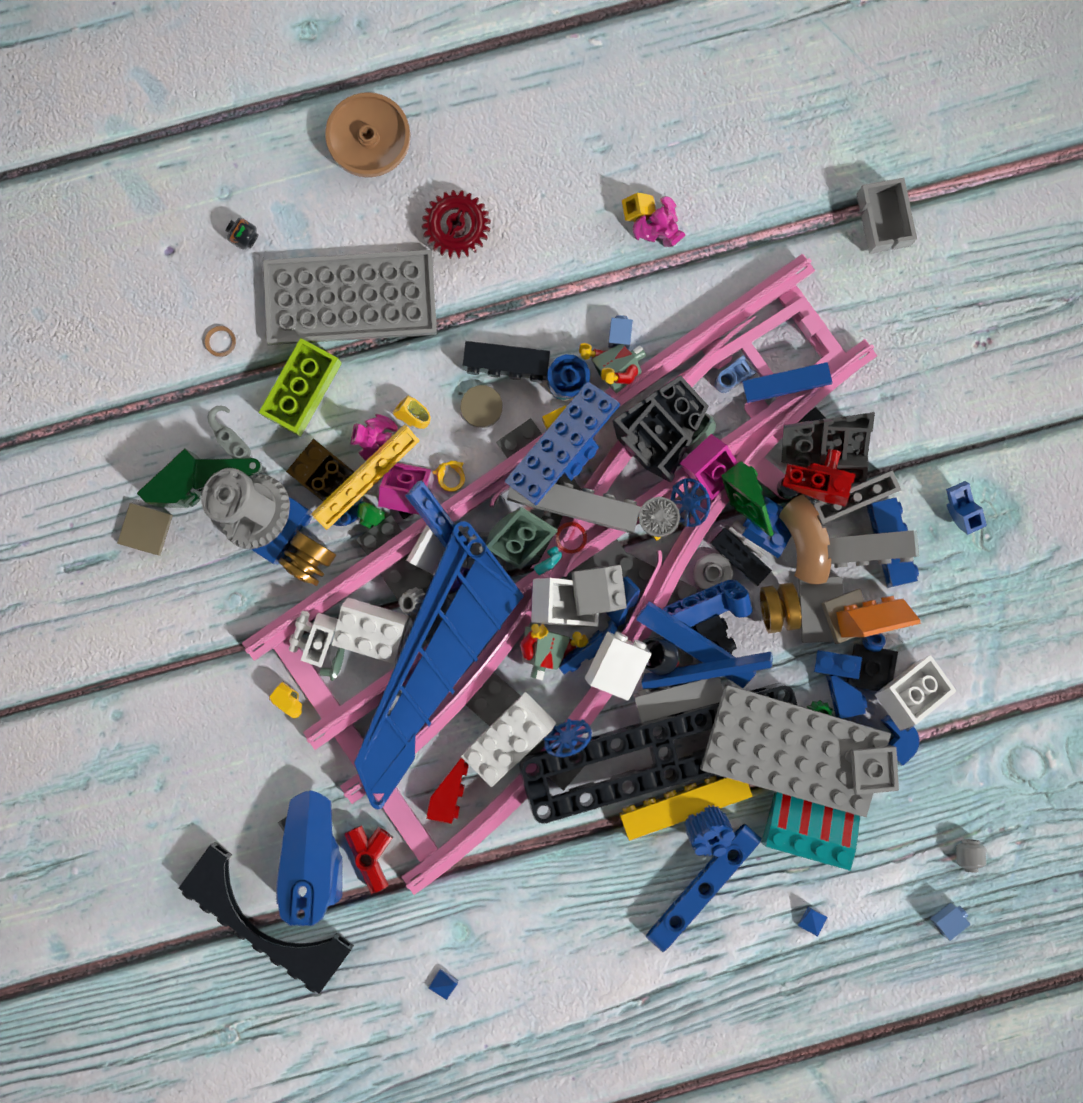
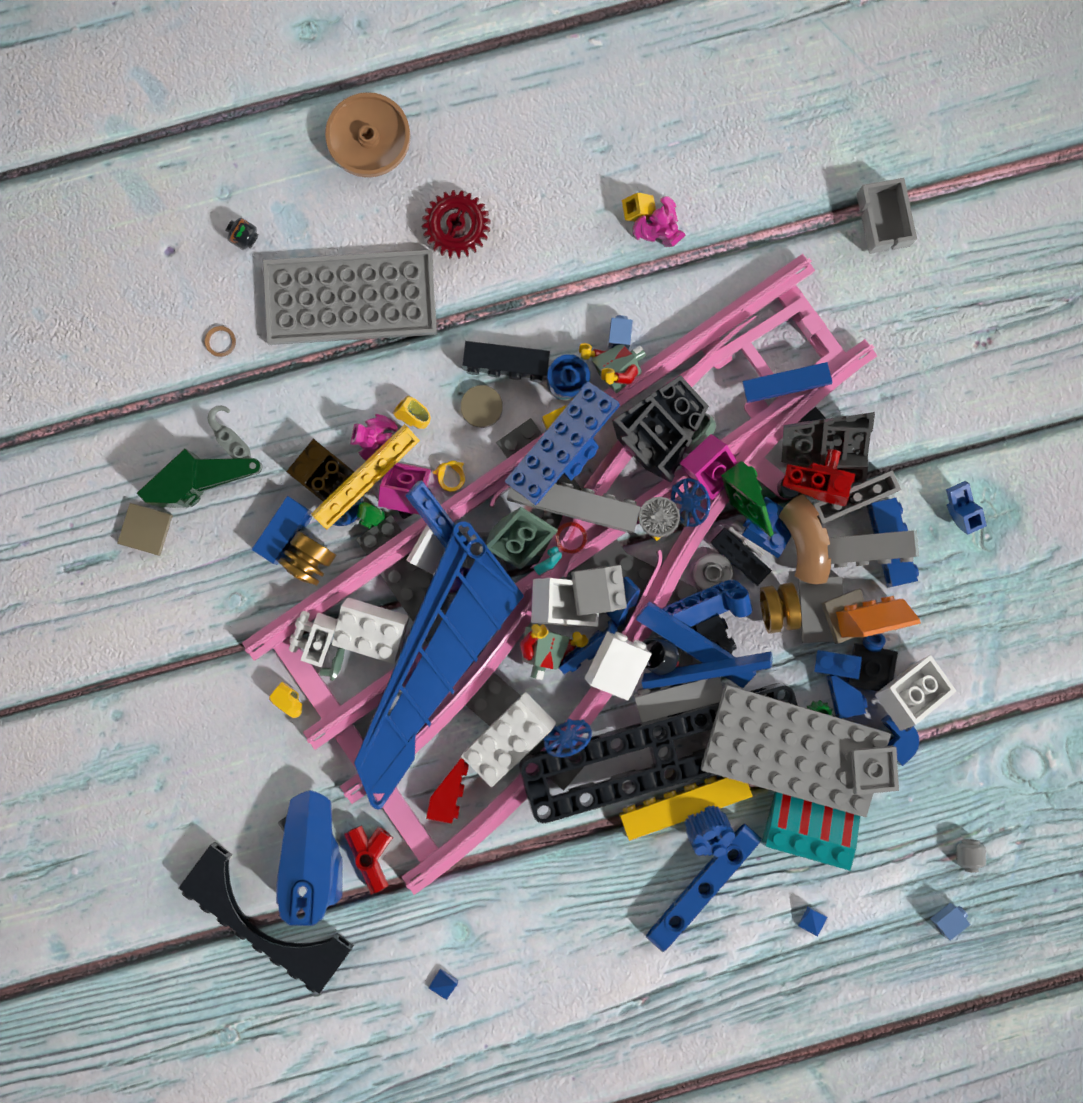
(248, 507): light grey piece -> none
(300, 387): lime brick -> none
(411, 601): light grey piece -> none
(736, 373): medium blue piece -> none

